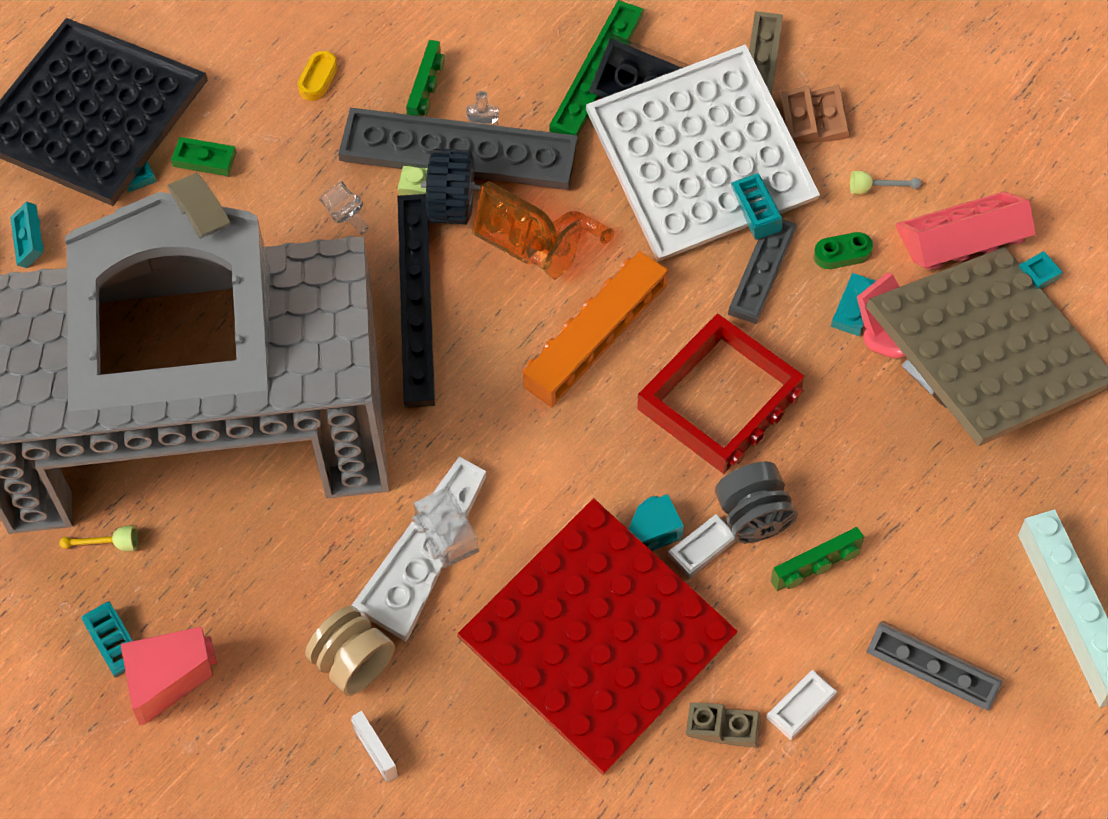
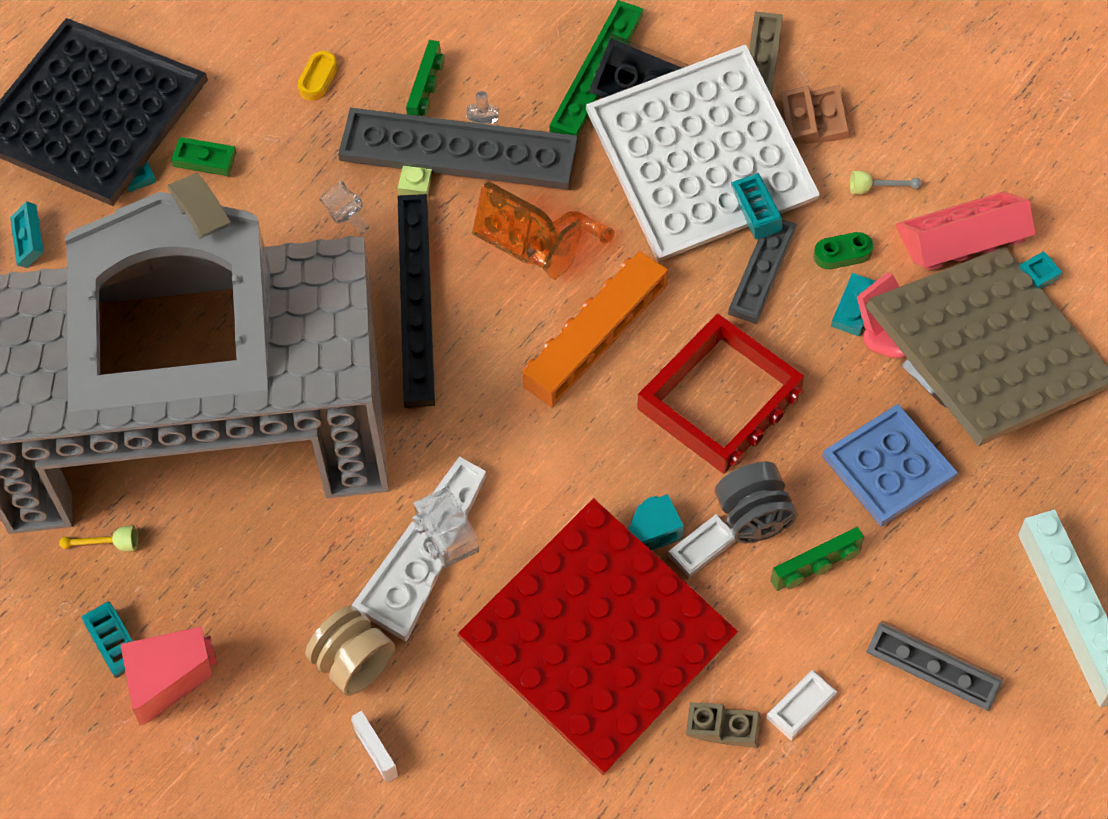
(450, 186): black wheel -> none
(889, 465): none -> medium blue plate

